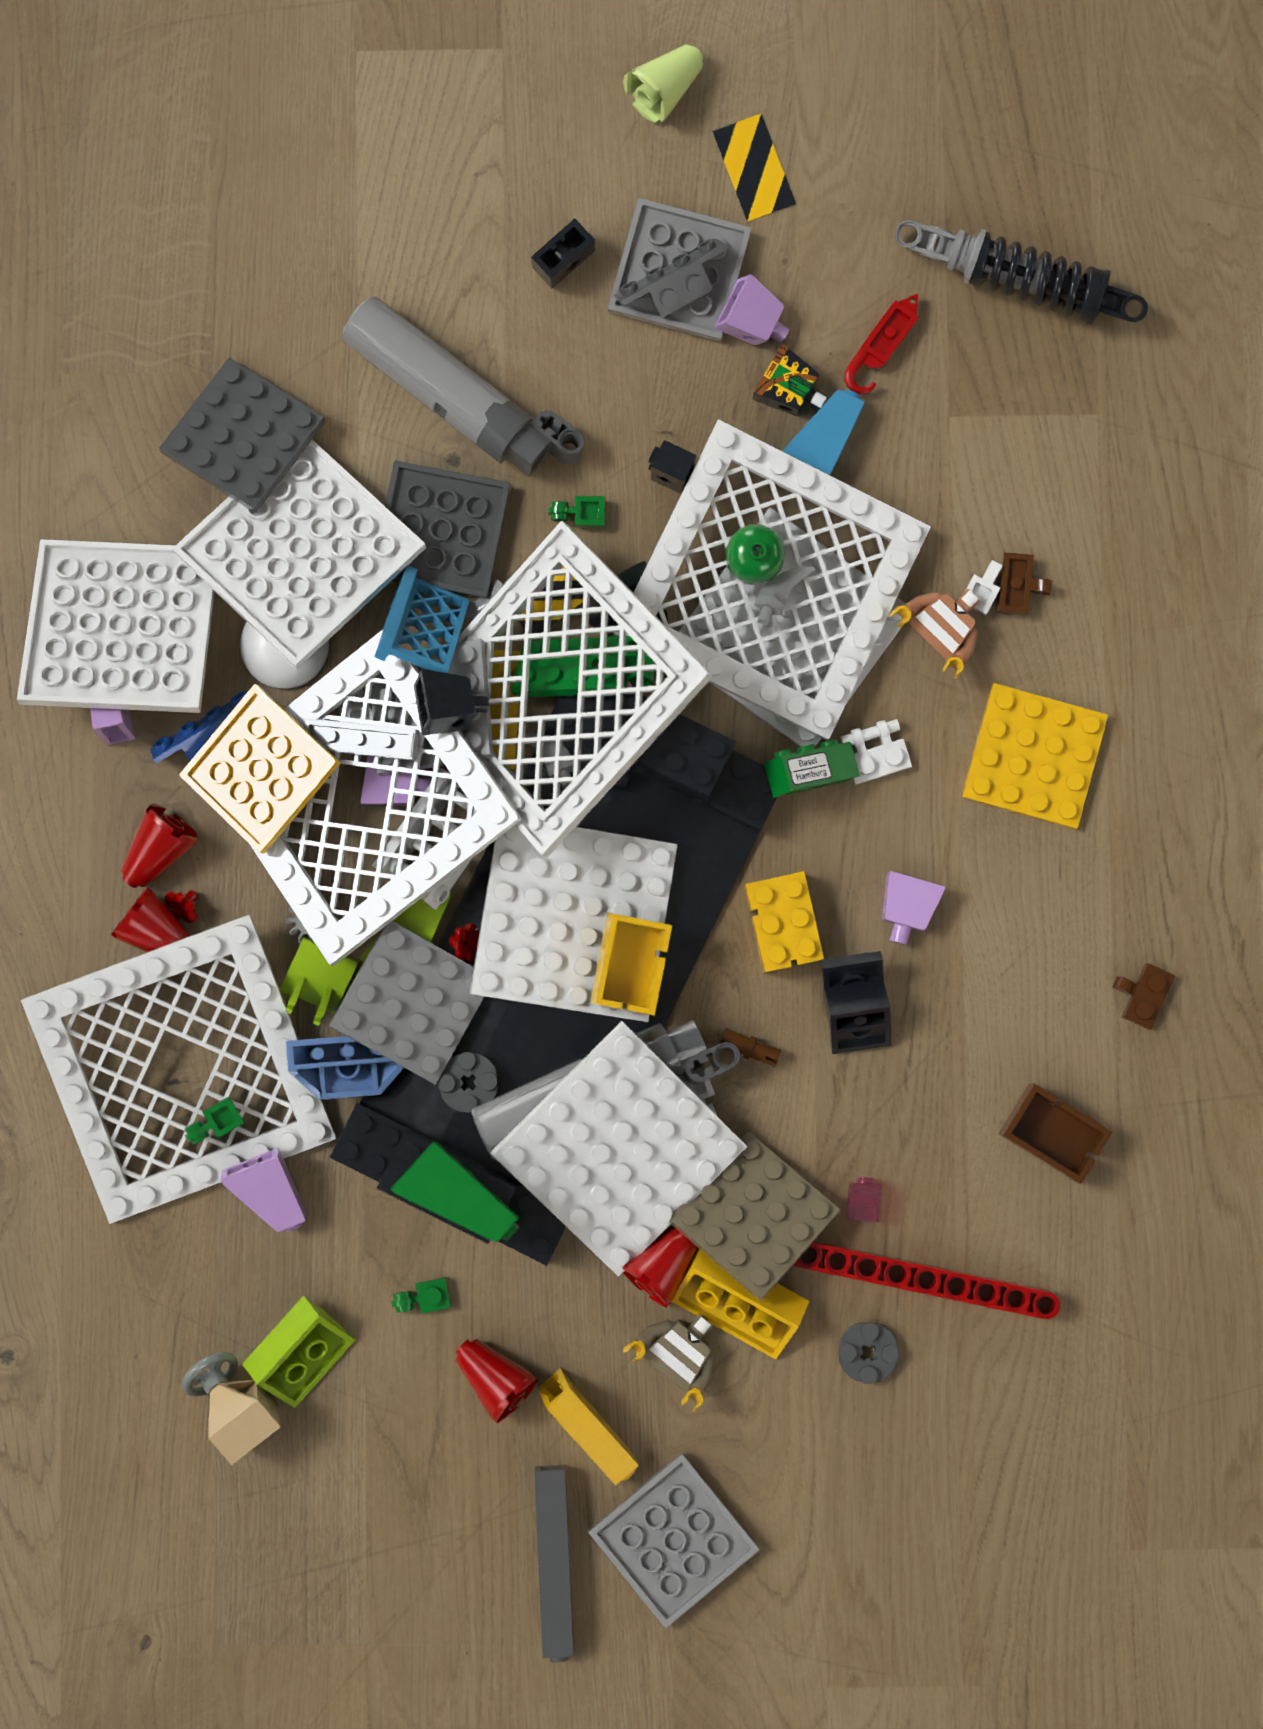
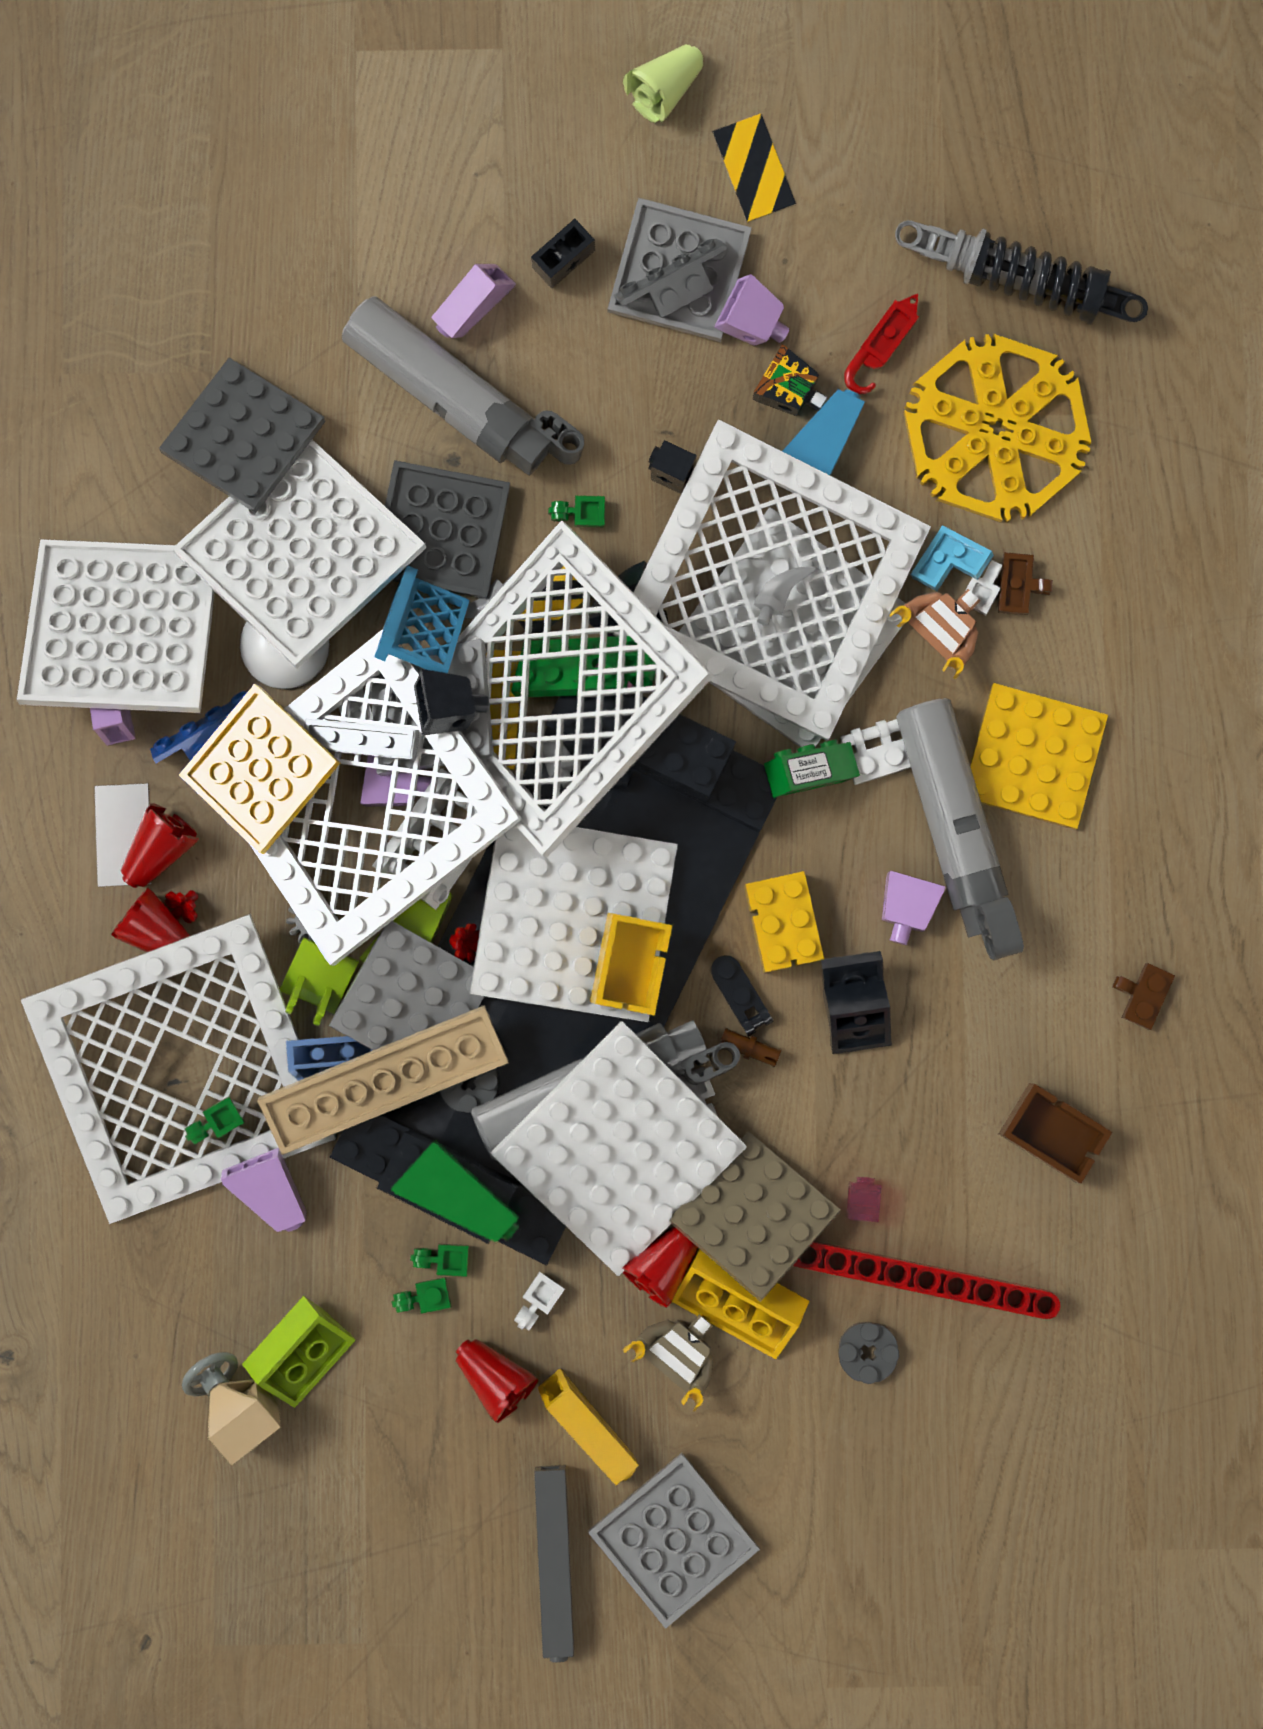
(117, 820): none -> white sticker
(382, 1080): none -> tan plate
(450, 1261): none -> green plate
(472, 299): none -> lavender slope
(543, 1295): none -> white plate
(739, 993): none -> black plate
(754, 568): green cylinder -> none
(949, 551): none -> medium azure plate
(959, 825): none -> light grey piece
(979, 438): none -> yellow plate

